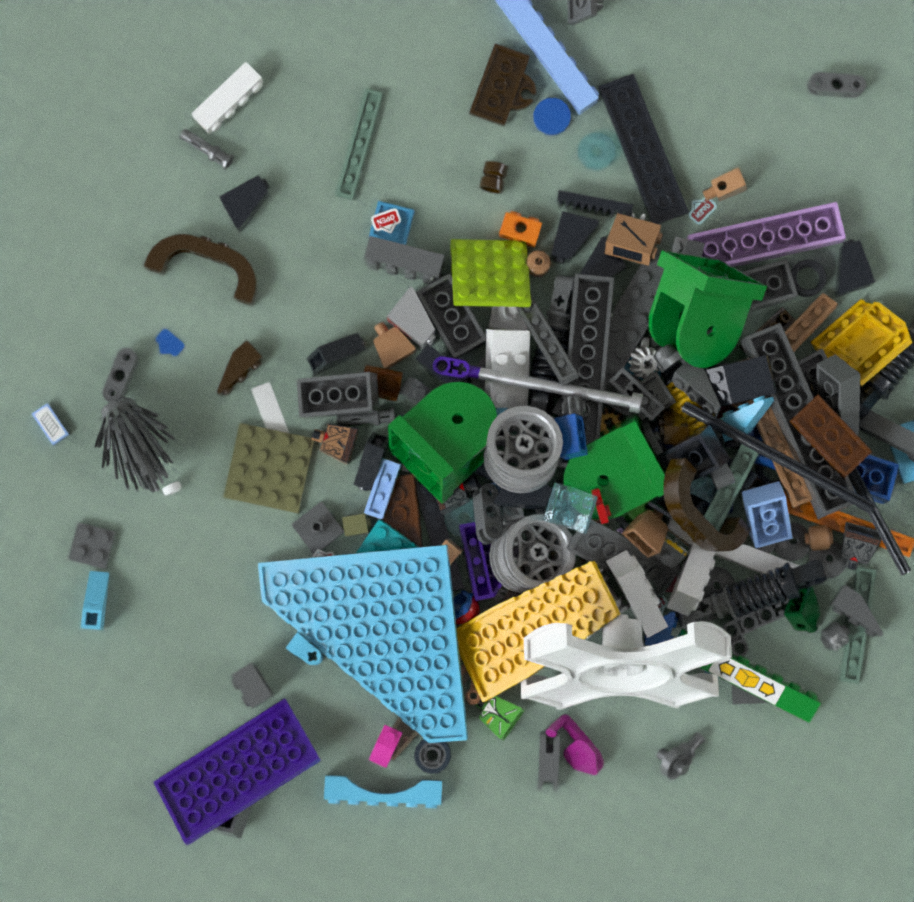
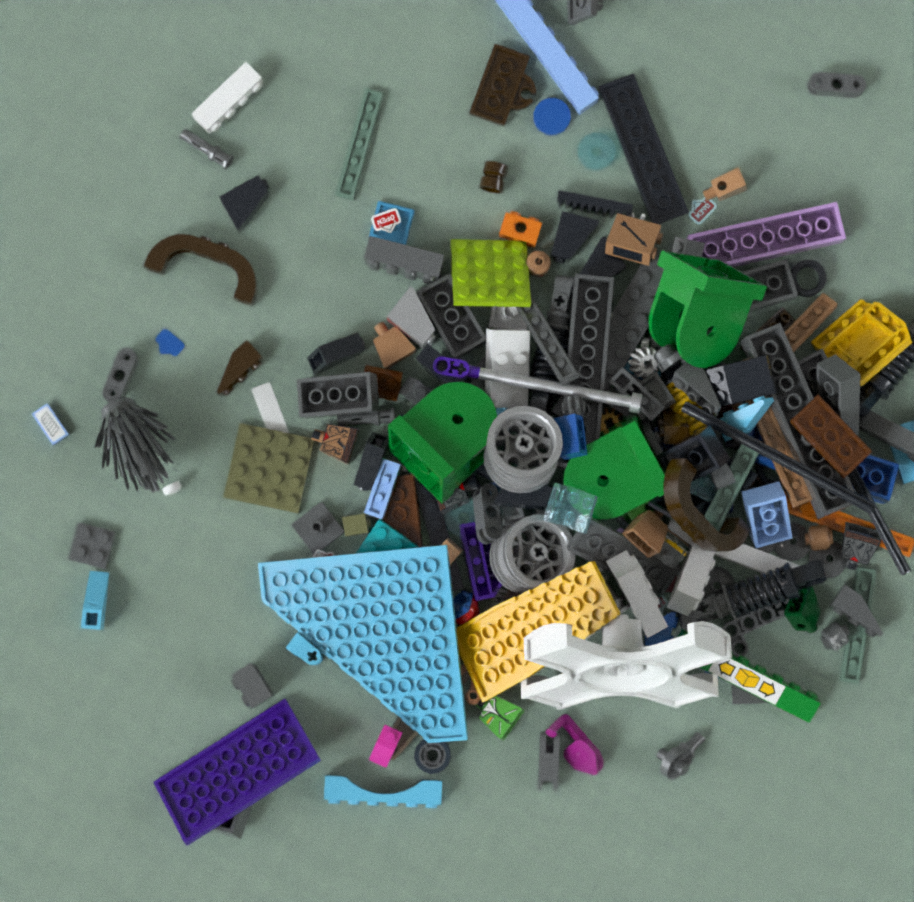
(603, 510): red plate -> none
(852, 269): black slope -> none

